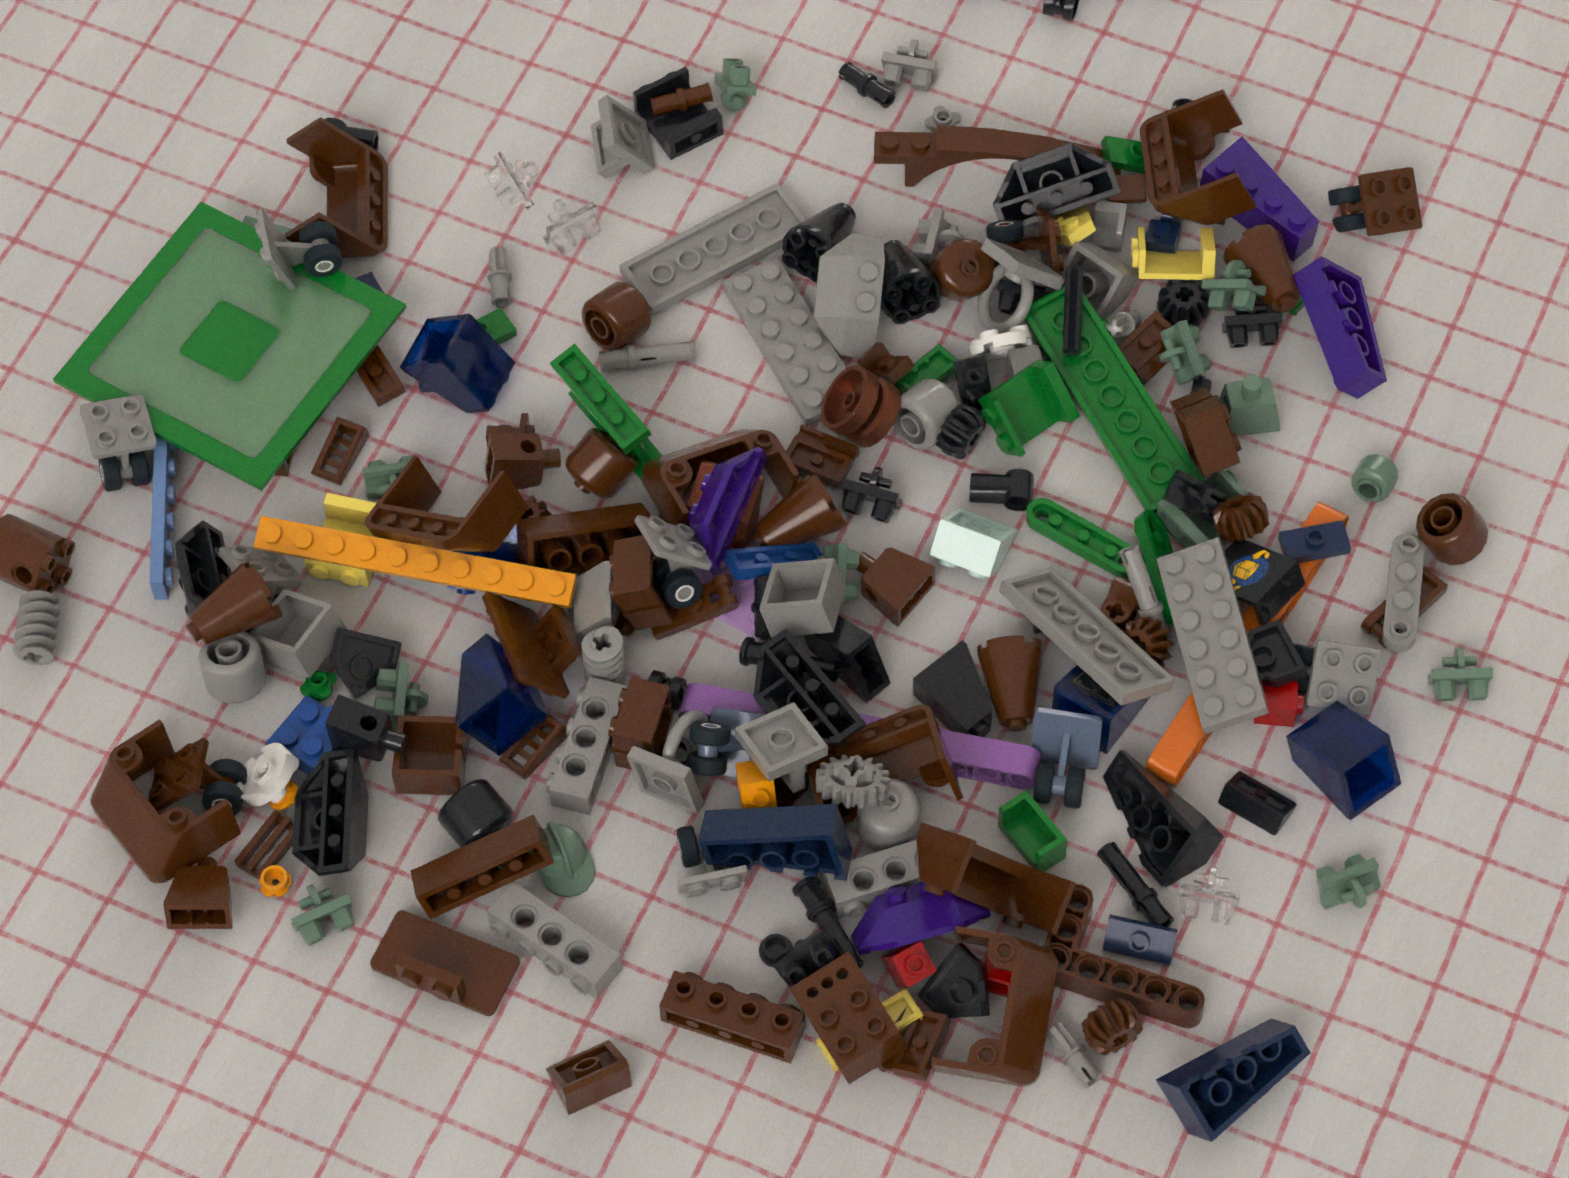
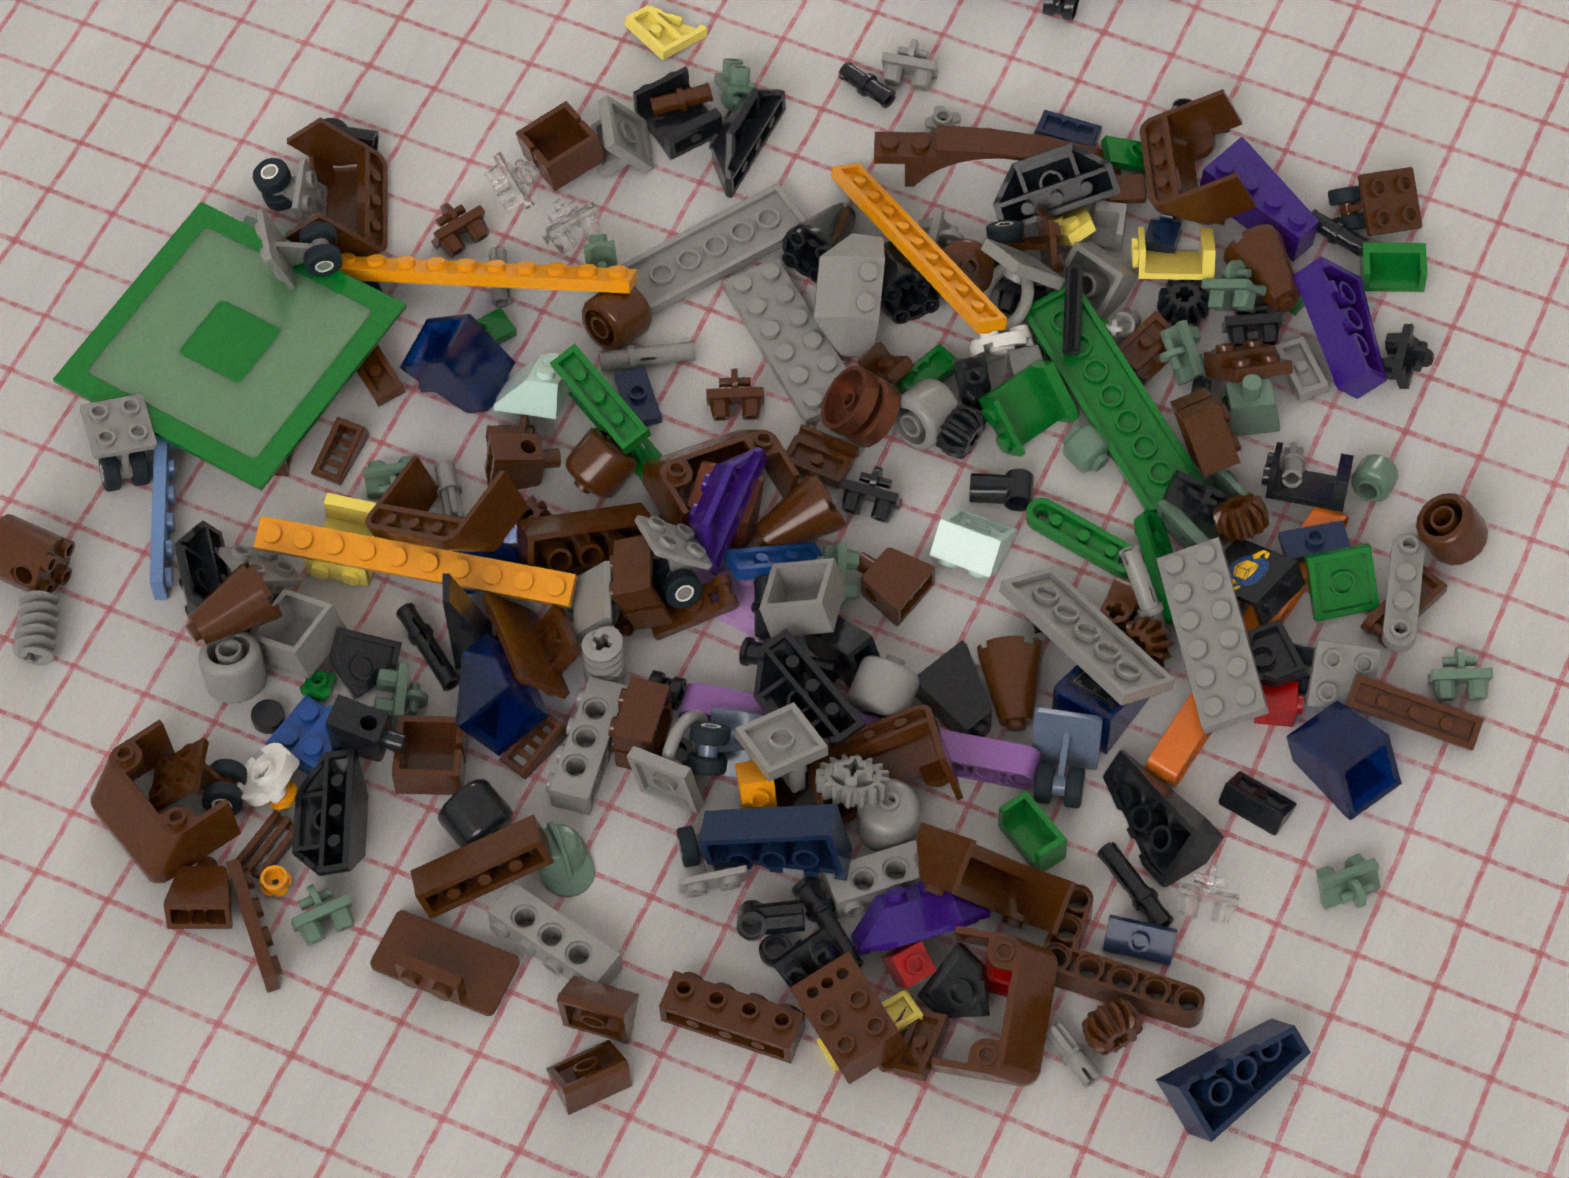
(259, 936): none -> reddish brown plate
(267, 716): none -> black tile
(286, 191): none -> plate
(422, 636): none -> black pin
(448, 235): none -> reddish brown hips
(449, 489): none -> light grey axle
(463, 619): none -> black wedge
(489, 274): none -> light orange plate
(534, 390): none -> light aqua slope
(560, 145): none -> reddish brown piece
(598, 1009): none -> reddish brown slope
(600, 251): none -> sand green hips
(638, 394): none -> dark blue plate
(663, 31): none -> light yellow wing
(721, 398): none -> reddish brown hips
(745, 134): none -> black wedge
(774, 917): none -> black piece
(883, 686): none -> light grey head
(919, 248): none -> light orange plate
(1068, 129): none -> dark blue plate
(1086, 448): none -> sand green head
(1253, 357): none -> reddish brown plate
(1292, 465): none -> light grey axle
(1307, 376): none -> light grey plate
(1316, 488): none -> black panel
(1339, 233): none -> black pin
(1341, 582): none -> green plate
(1393, 266): none -> green panel
(1410, 356): none -> black hips
(1414, 712): none -> reddish brown plate

